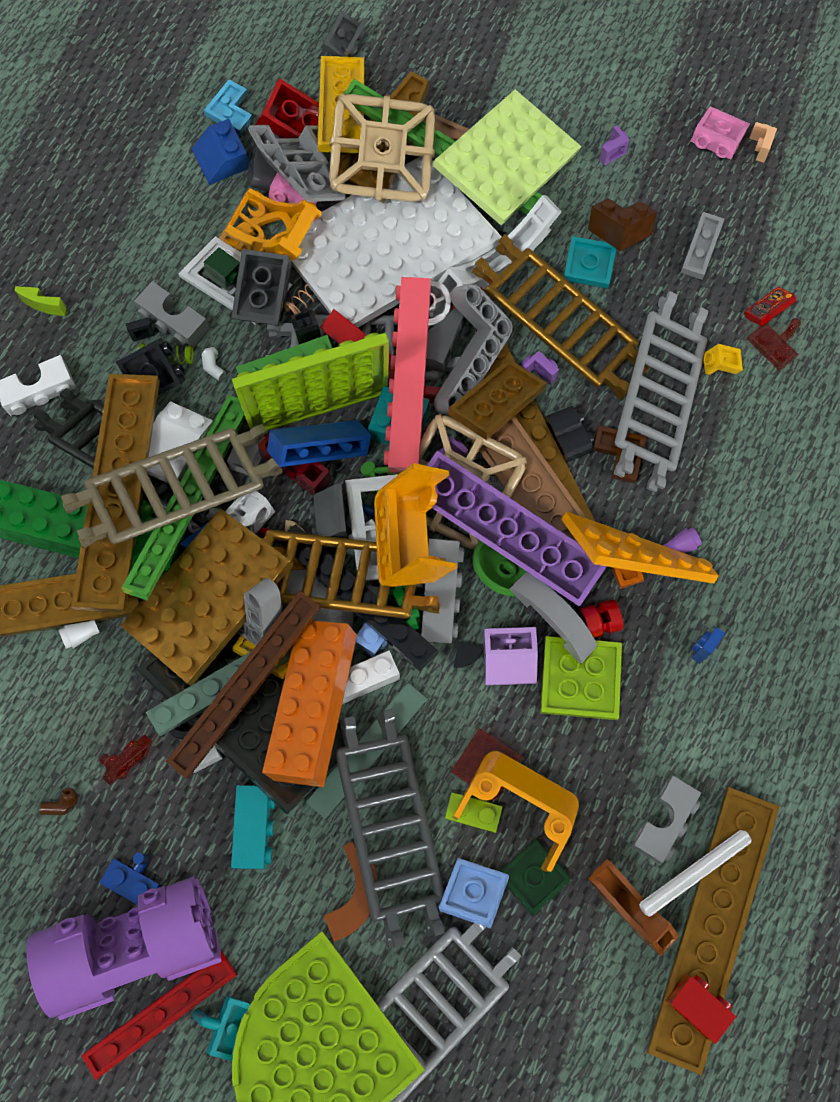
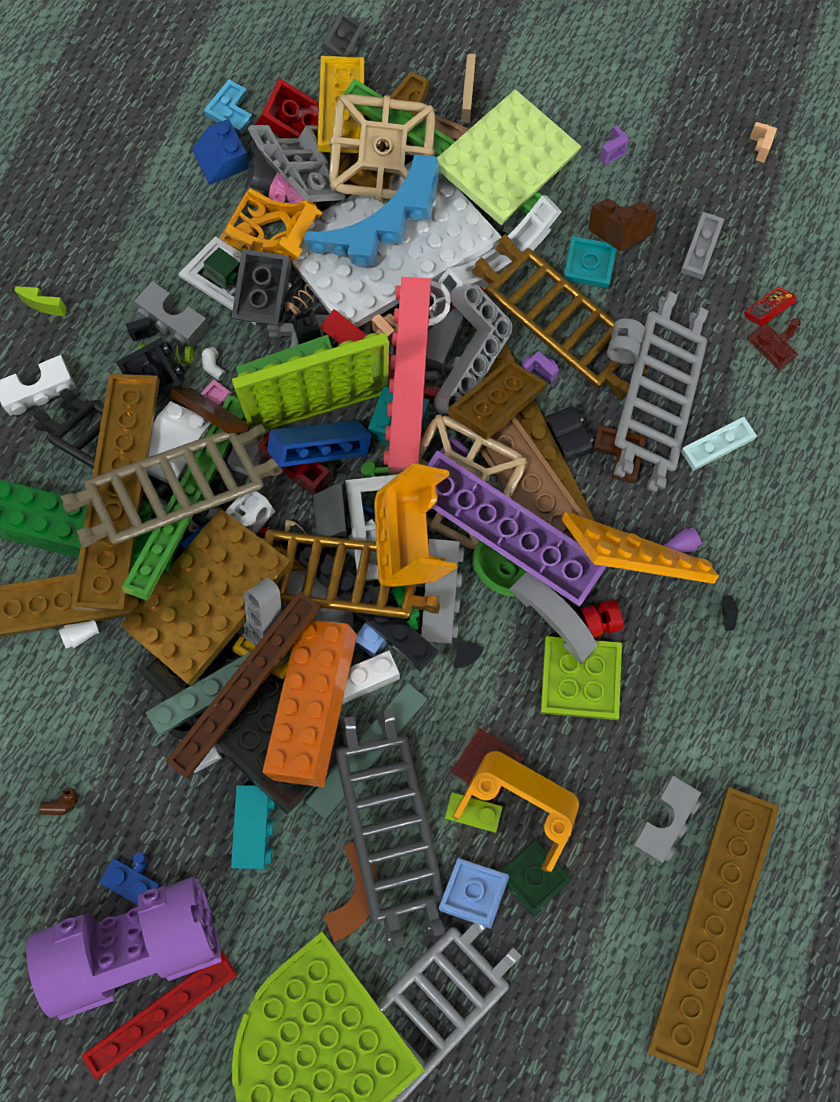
(119, 765): clear red plate -> none
(209, 410): none -> reddish brown tile
(216, 393): none -> bright pink tile
(224, 1026): teal plate -> none
(386, 324): none -> light nougat bracket
(388, 224): none -> dark azure arch
(468, 88): none -> tan tile
(510, 656): lavender slope -> none
(625, 341): none -> light grey wheel
(625, 901): dark orange arch -> none
(627, 577): orange plate -> none
(695, 873): white axle -> none
(700, 1008): red brick -> none
(706, 644): blue plate -> none
(718, 443): none -> light aqua plate
(719, 133): bright pink plate -> none
(723, 358): yellow bracket -> none
(729, 612): none -> black tile

